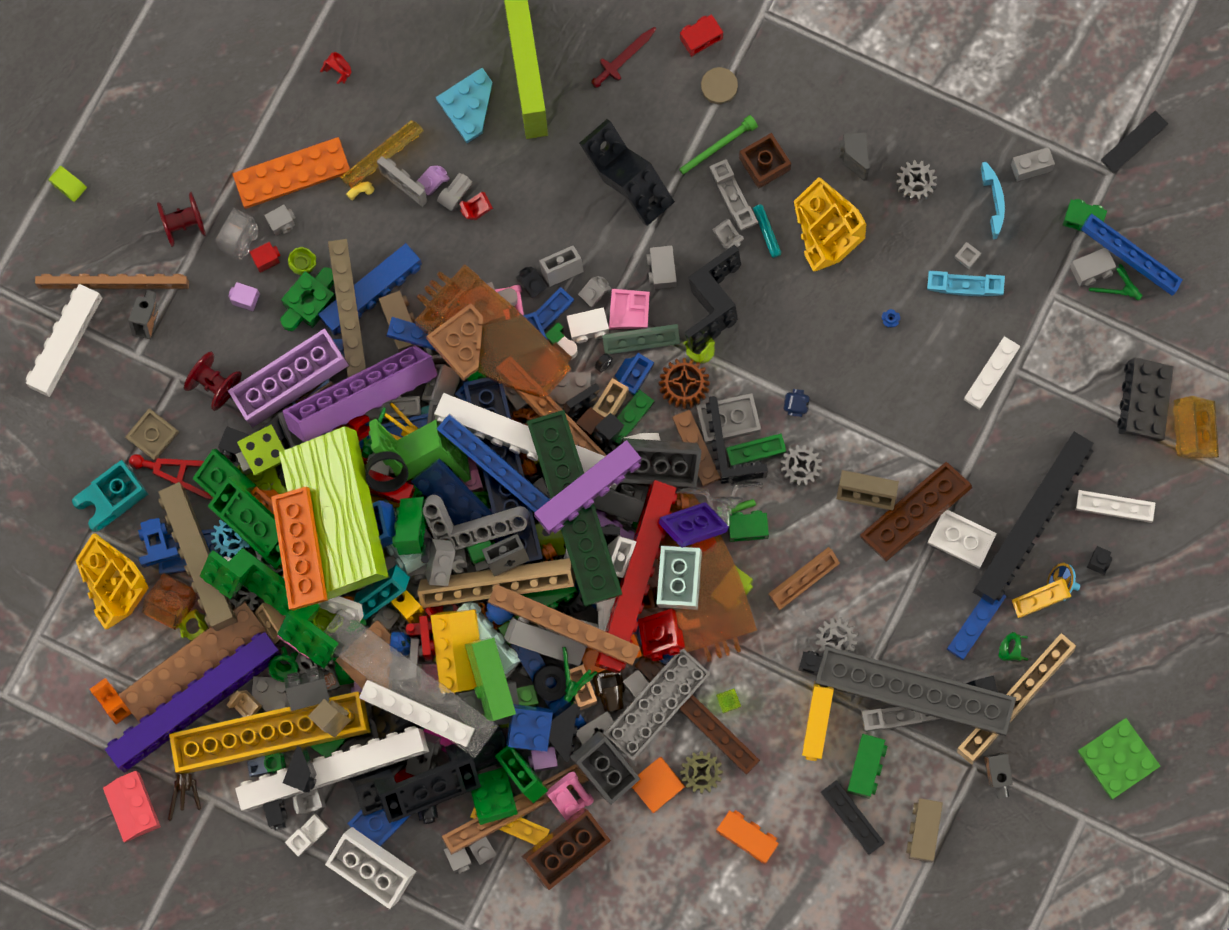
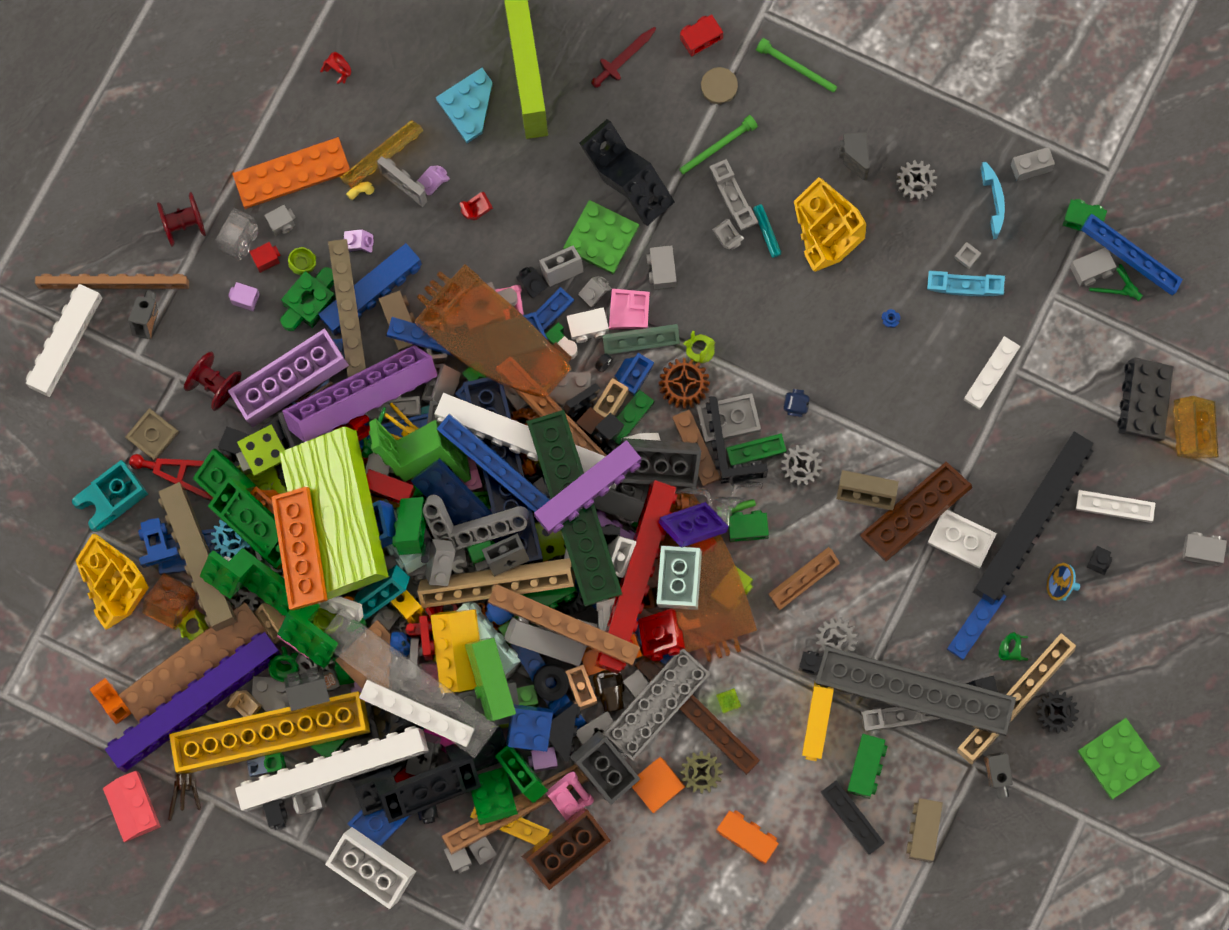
(67, 183): lime beam -> none
(301, 771): black slope -> none
(307, 835): white slope -> none
(330, 717): dark tan brick -> none
(359, 240): none -> lavender bracket
(391, 485): black tyre -> none
(452, 196): light grey piece -> none
(460, 341): medium nougat plate -> none
(548, 551): orange plate -> none
(572, 686): green plant -> none
(602, 236): none -> bright green plate
(713, 298): black bracket -> none
(765, 47): none -> bright green piece
(765, 160): reddish brown brick -> none
(1041, 598): yellow tile -> none
(1051, 706): none -> black gear
(1134, 142): black tile -> none
(1204, 549): none -> light grey brick

